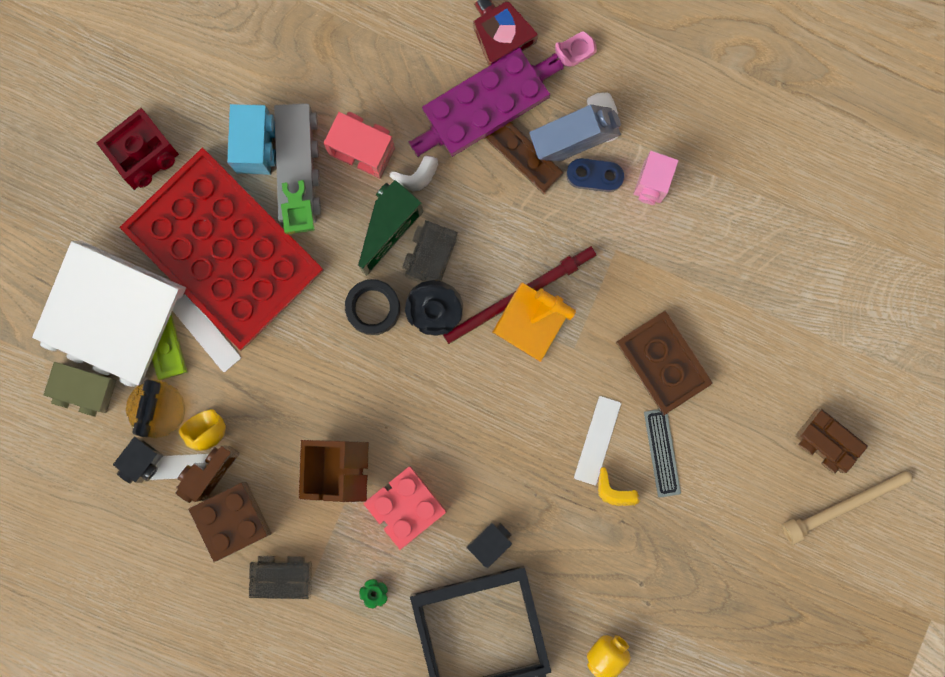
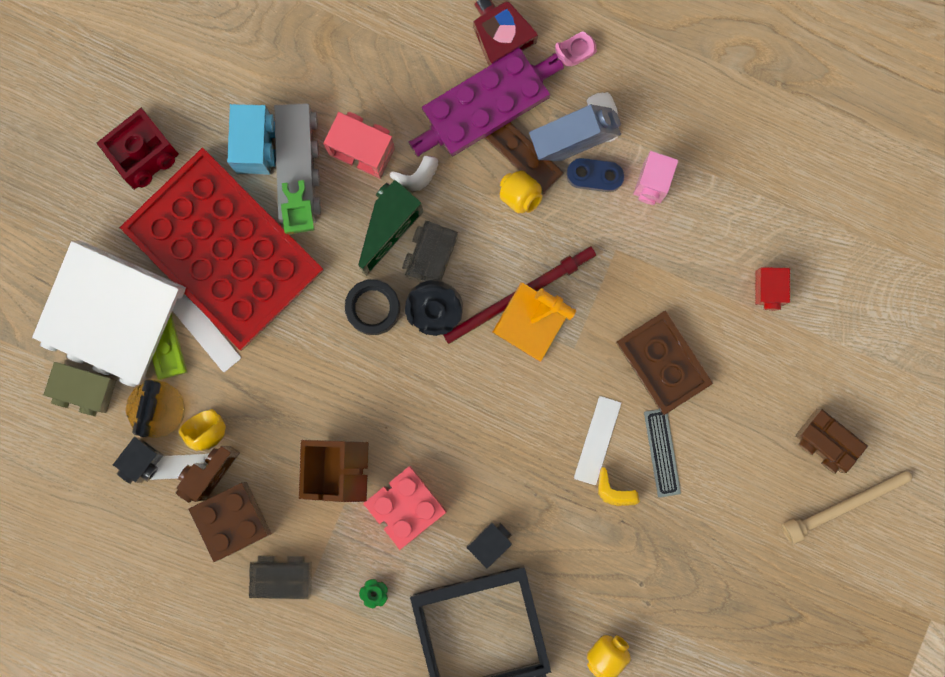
(520, 192): none -> yellow head
(772, 287): none -> red brick

